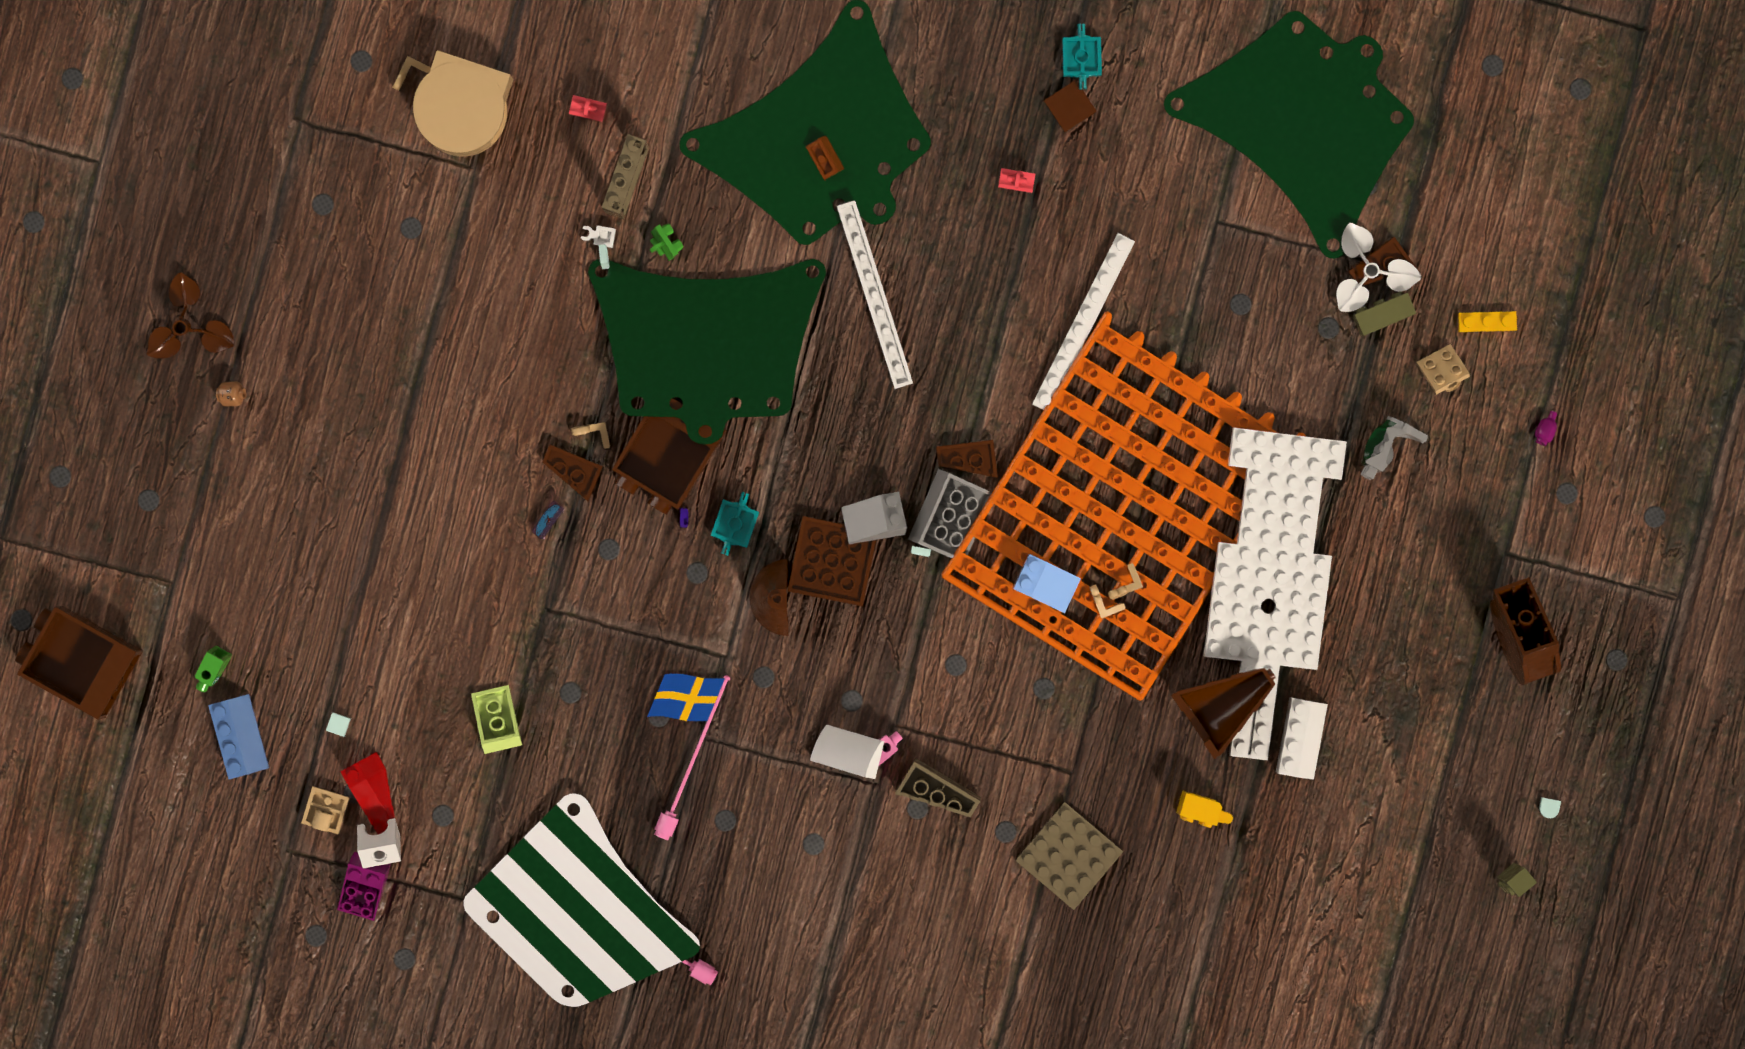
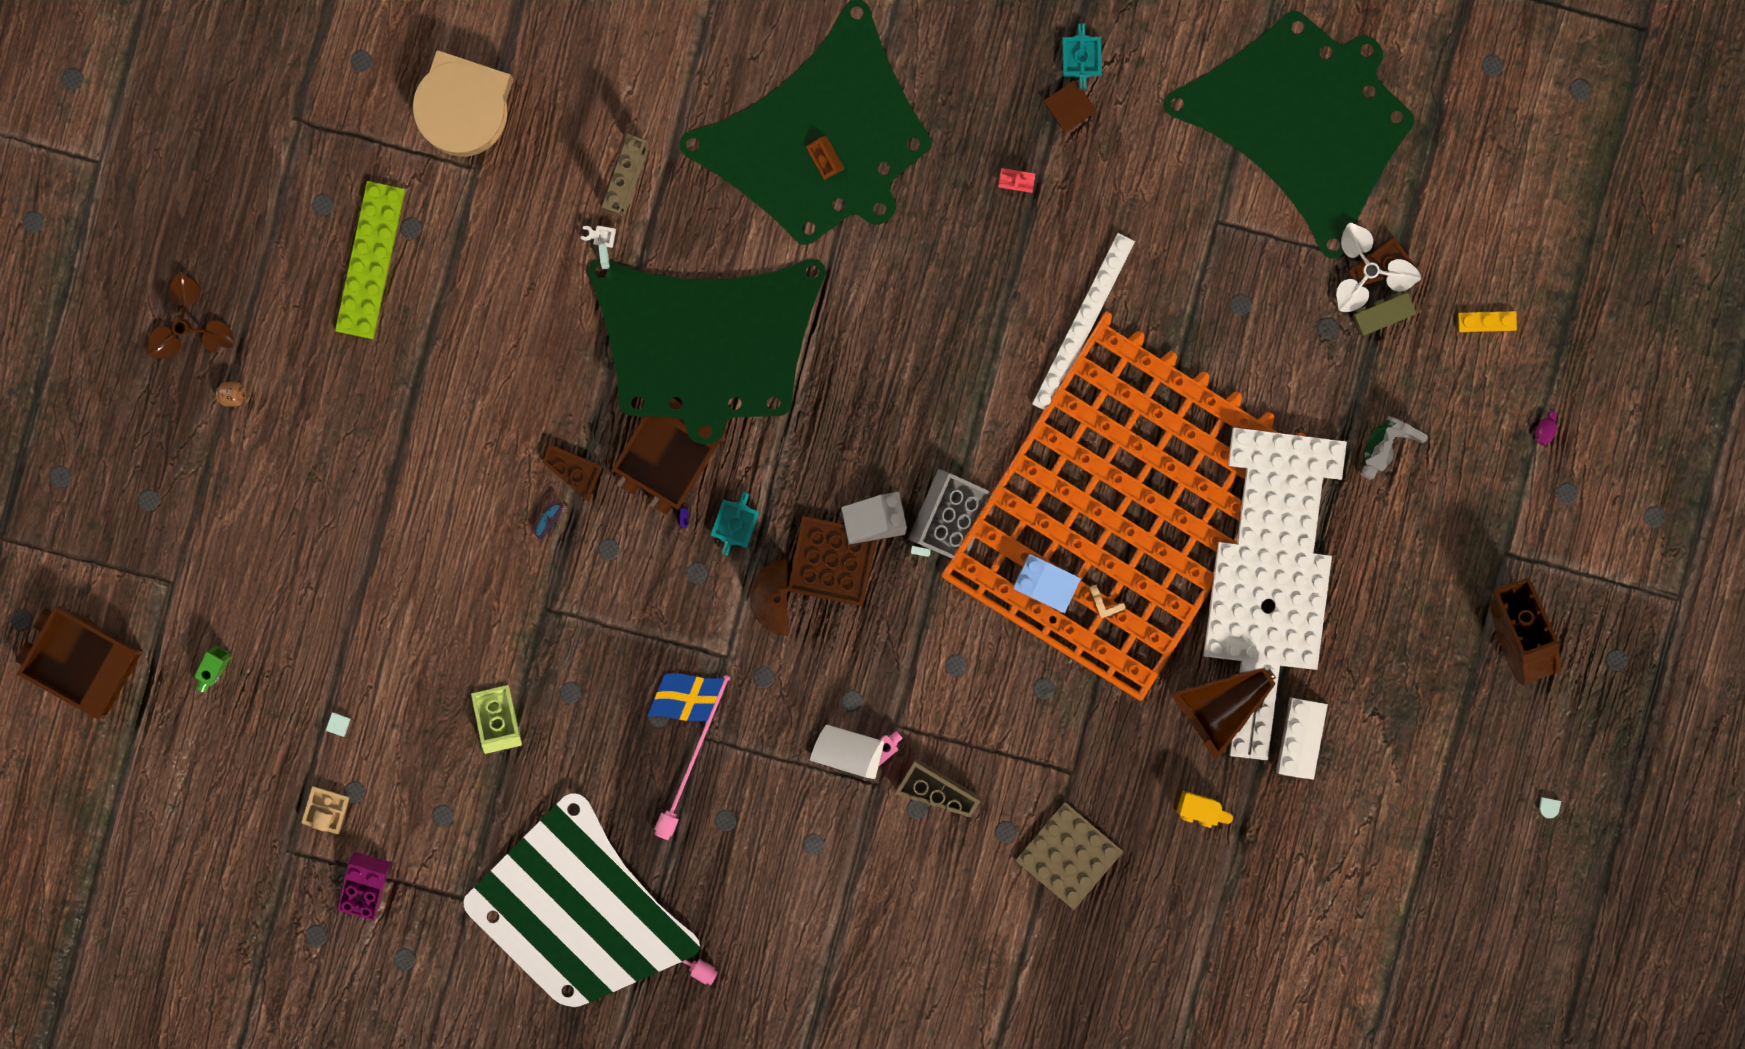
(238, 736): medium blue slope -> none
(370, 260): none -> lime plate
(371, 789): red wedge -> none
(379, 848): white piece -> none
(405, 68): tan piece -> none
(580, 430): tan piece -> none
(587, 108): coral hips -> none
(662, 243): bright green hips -> none
(874, 294): white plate -> none
(969, 457): reddish brown wing -> none
(1123, 590): tan piece -> none
(1443, 369): tan plate -> none
(1515, 880): olive brick -> none

